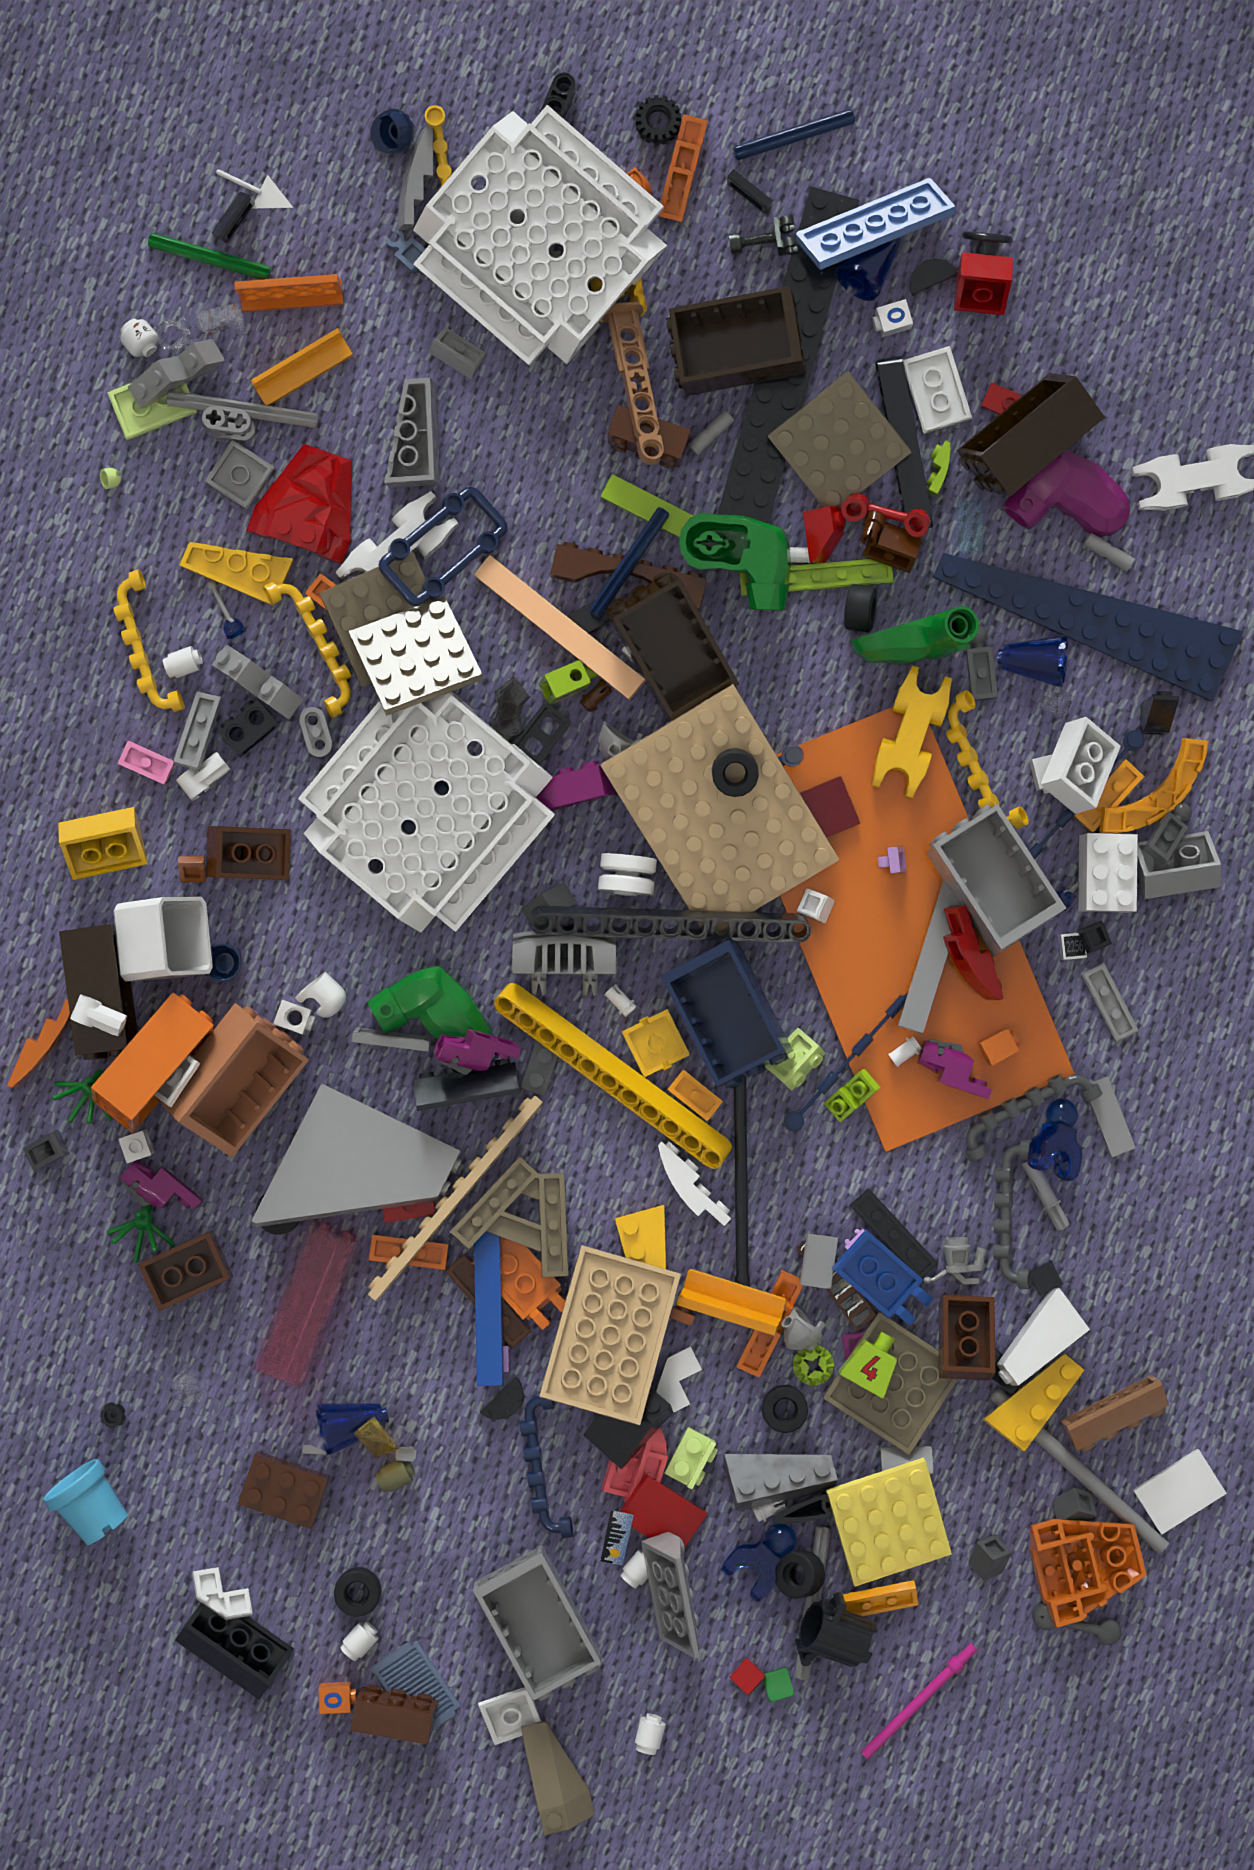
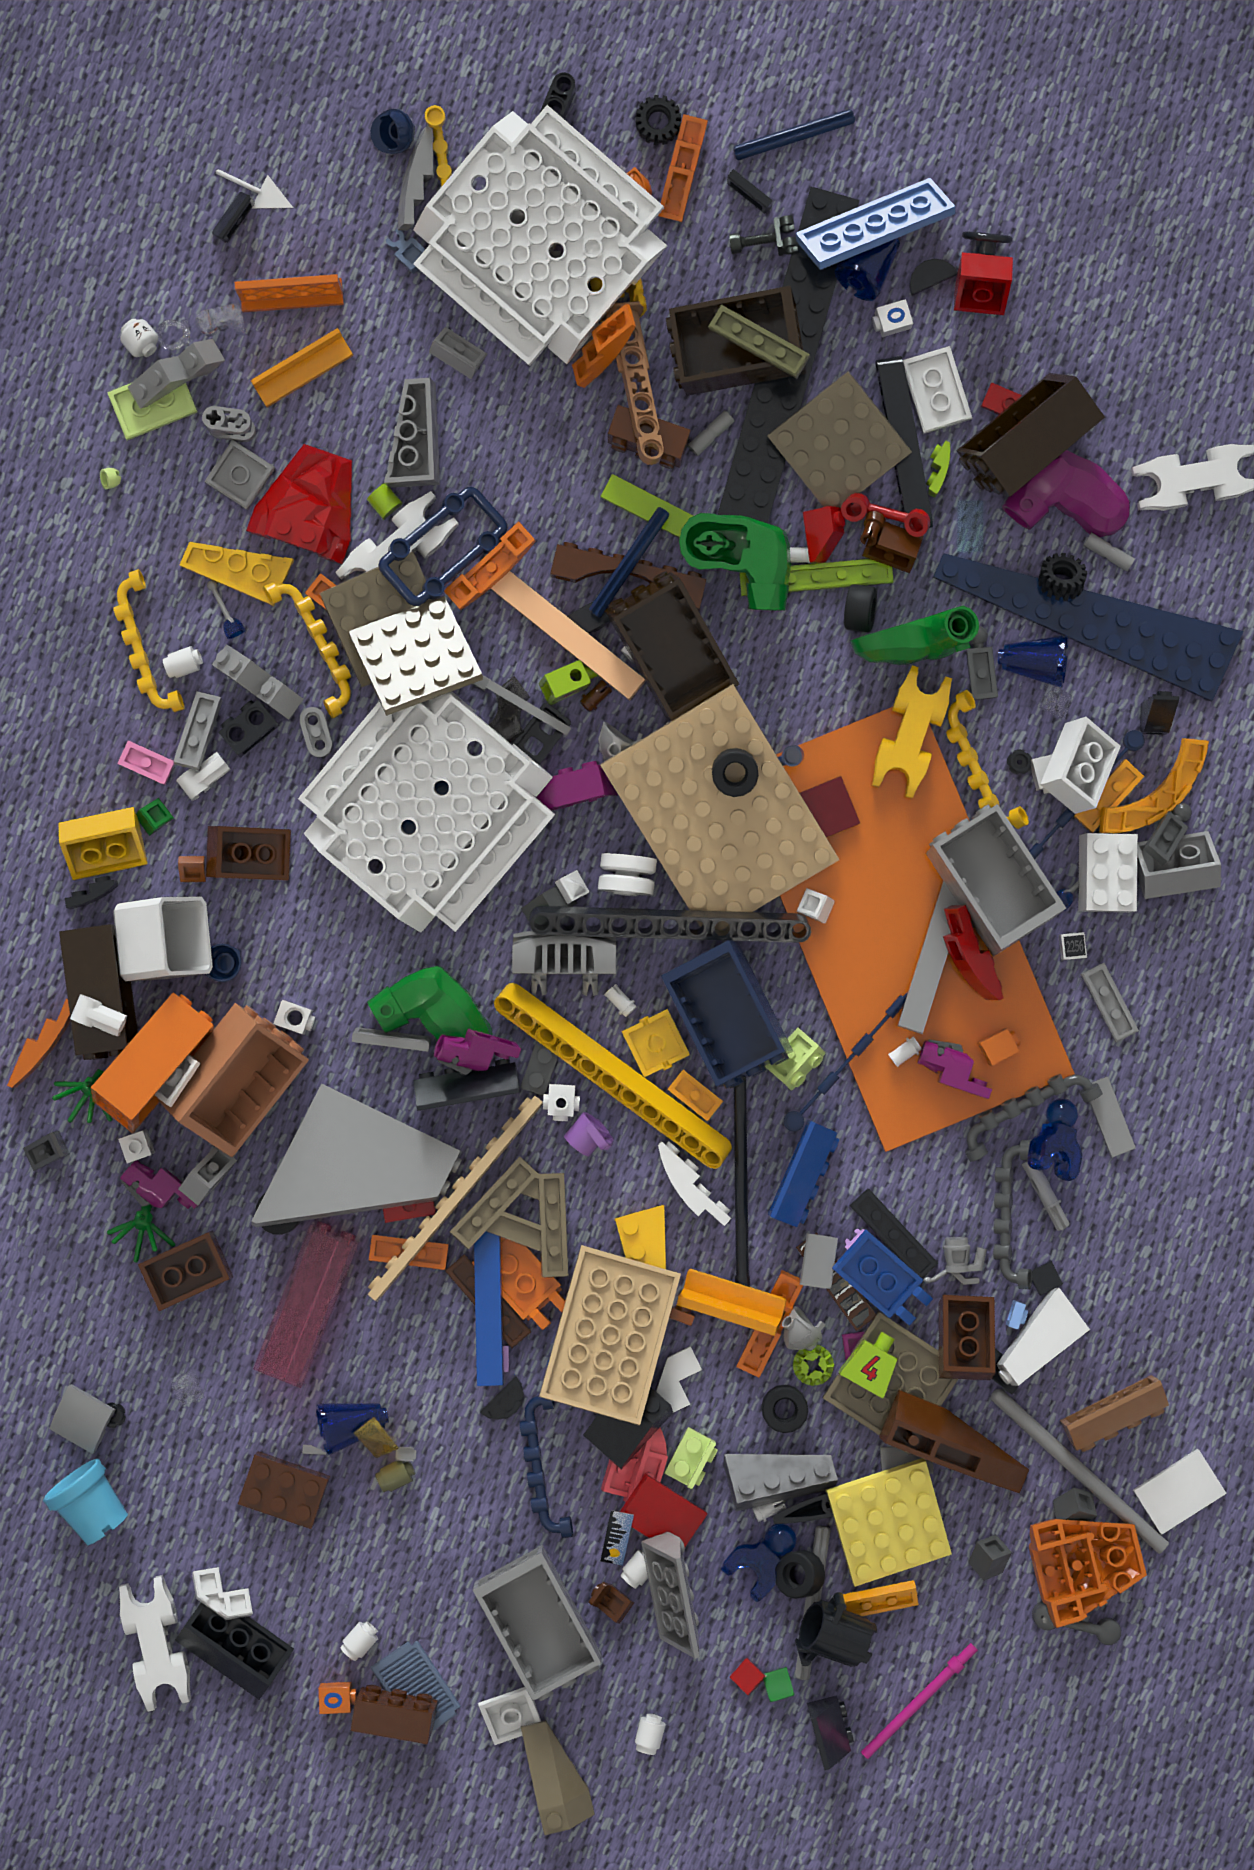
(81, 1418): none -> light grey slope
(98, 890): none -> black slope
(151, 1624): none -> white piece
(153, 816): none -> green slope
(207, 1175): none -> light grey brick
(209, 256): green axle -> none
(255, 411): light grey axle -> none
(326, 993): white helmet -> none
(352, 1607): black tyre -> none
(384, 501): none -> lime brick
(487, 683): none -> light grey piece
(491, 568): none -> orange slope
(561, 1091): none -> white brick
(572, 887): none -> white tile
(588, 1134): none -> medium lavender piece
(605, 346): none -> orange slope
(611, 1601): none -> reddish brown bracket
(759, 341): none -> olive tile
(802, 1174): none -> blue slope
(830, 1730): none -> black slope
(852, 1095): lime slope -> none
(894, 860): lavender tile -> none
(948, 1441): none -> reddish brown wedge
(1017, 1315): none -> light blue plate
(1019, 755): none -> black plate
(1032, 1405): yellow wing -> none
(1064, 566): none -> black tyre
(1094, 937): black tile -> none

